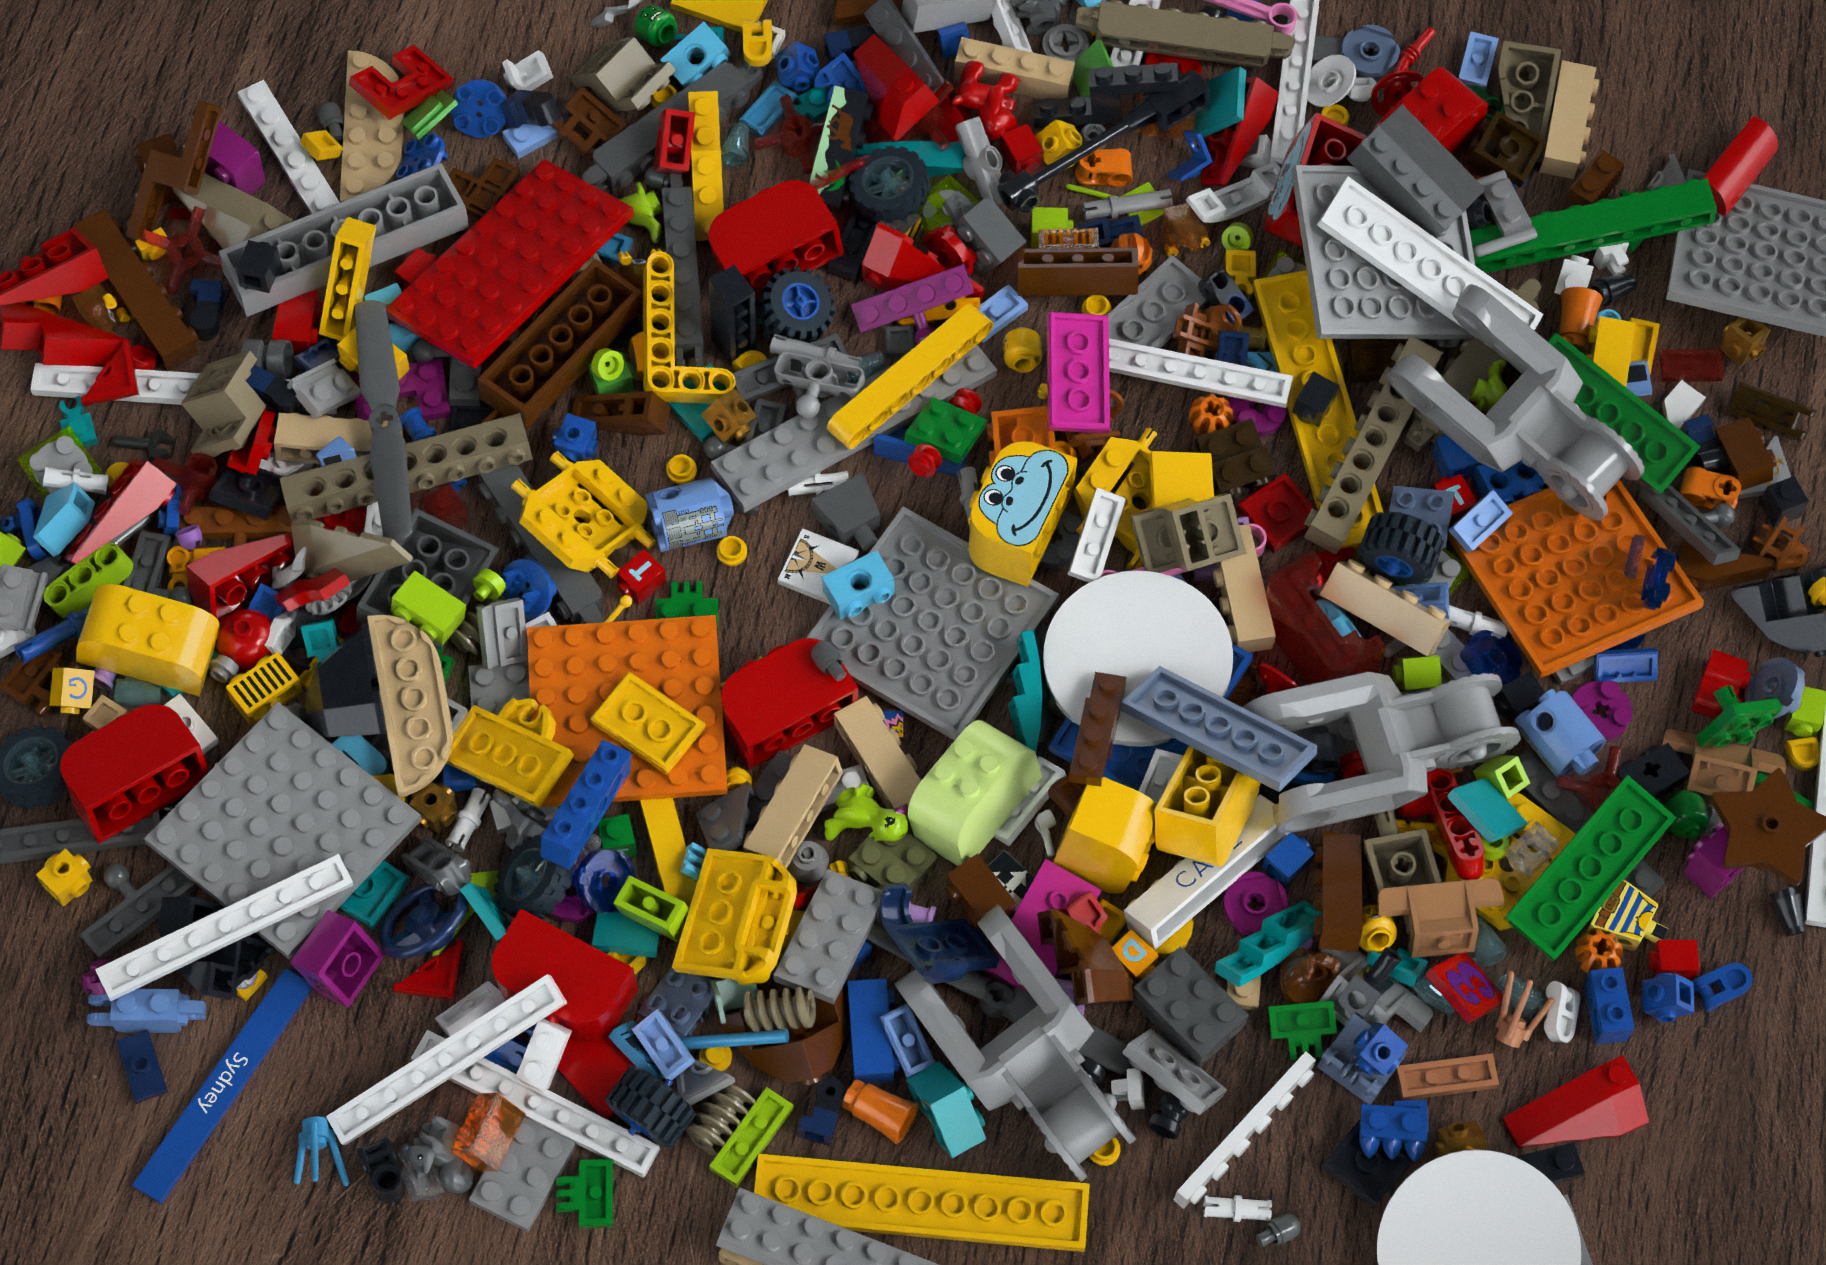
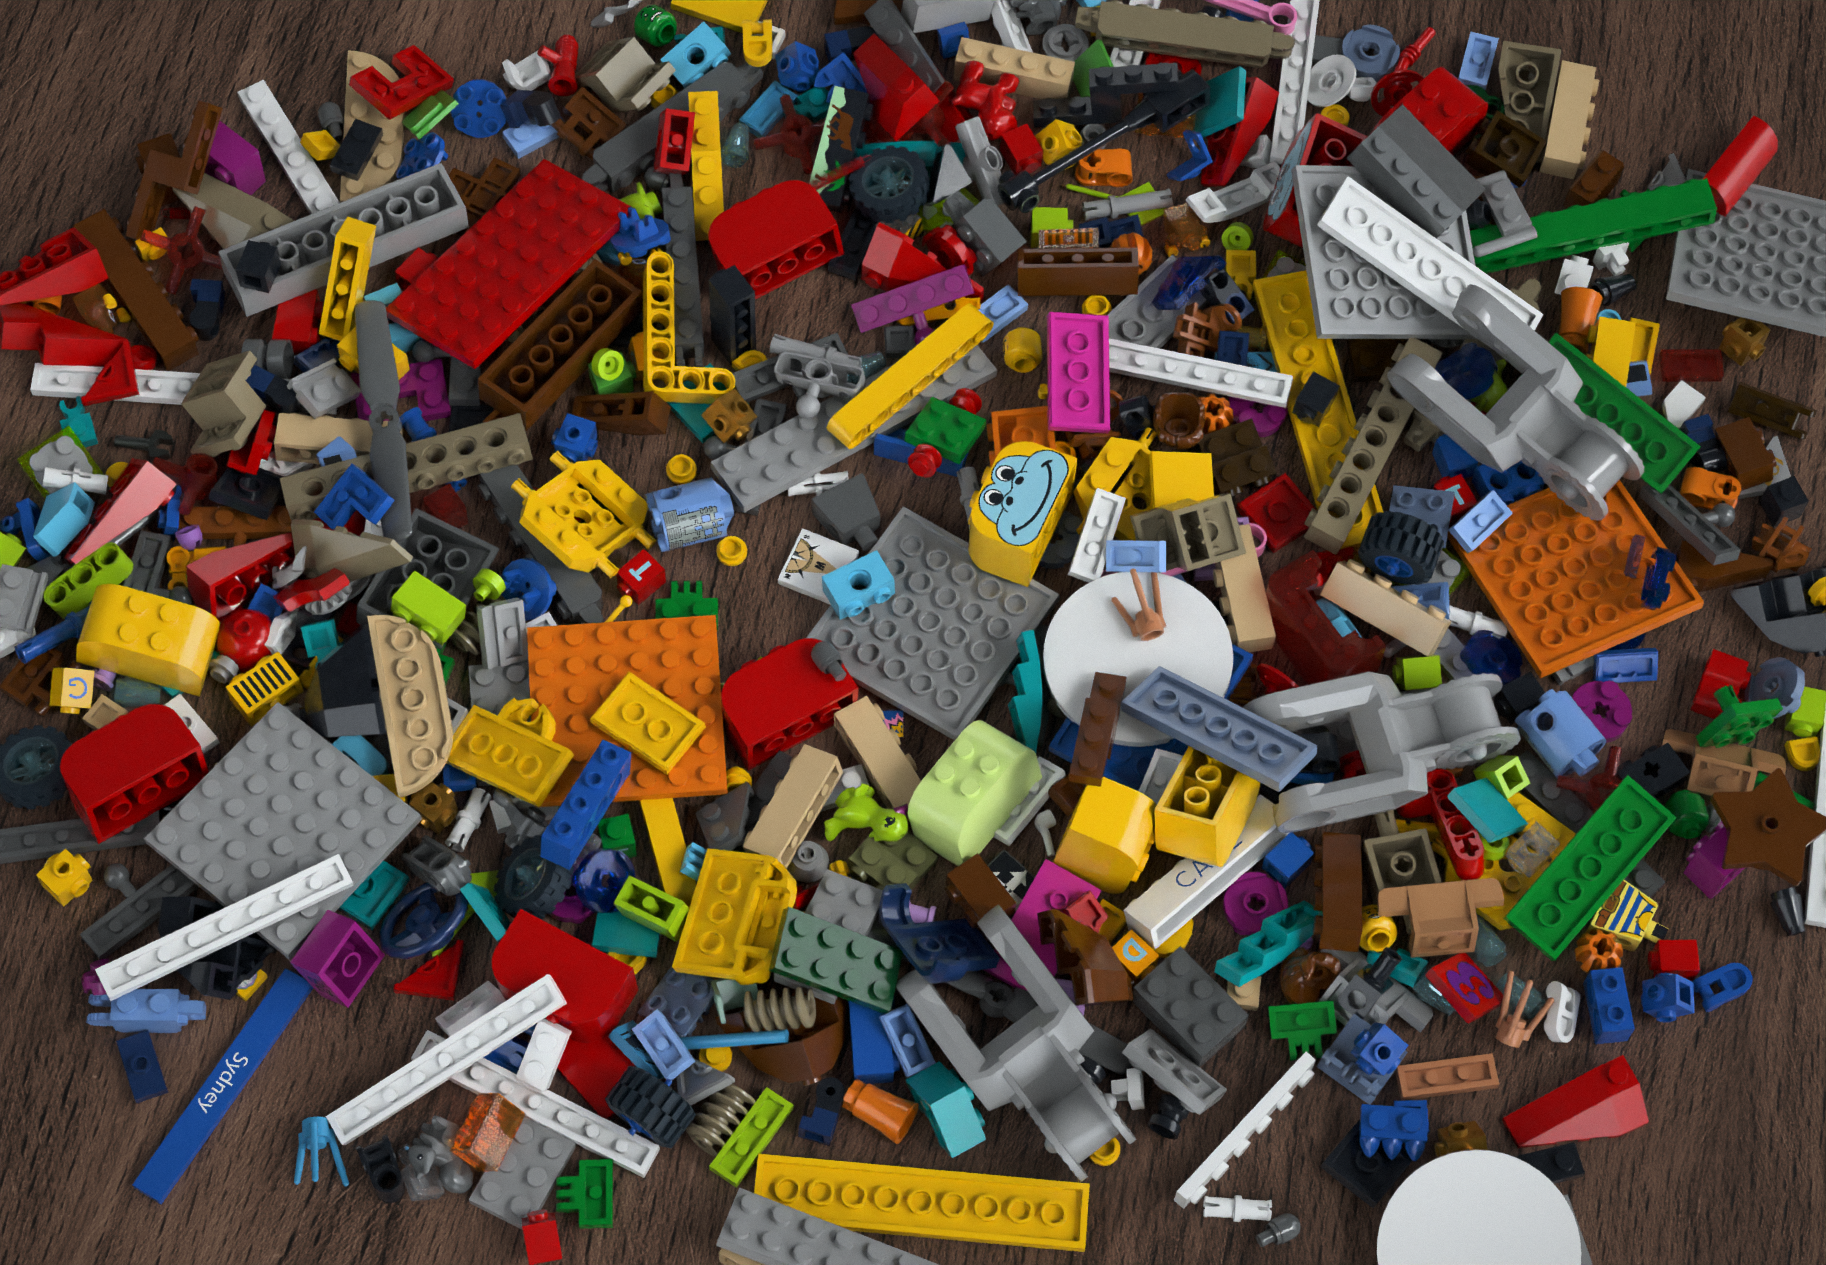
(352, 493): none -> blue plate
(356, 149): none -> black plate
(541, 1237): none -> red brick
(564, 63): none -> red piece
(639, 234): none -> blue plate
(795, 305): black wheel -> none
(836, 960): none -> plate
(946, 175): none -> slope
(1136, 554): none -> light blue plate
(1137, 415): none -> black leg
(1148, 623): none -> nougat plant
(1179, 420): none -> reddish brown hair
(1185, 280): none -> clear blue wing
(1473, 359): none -> clear blue plate

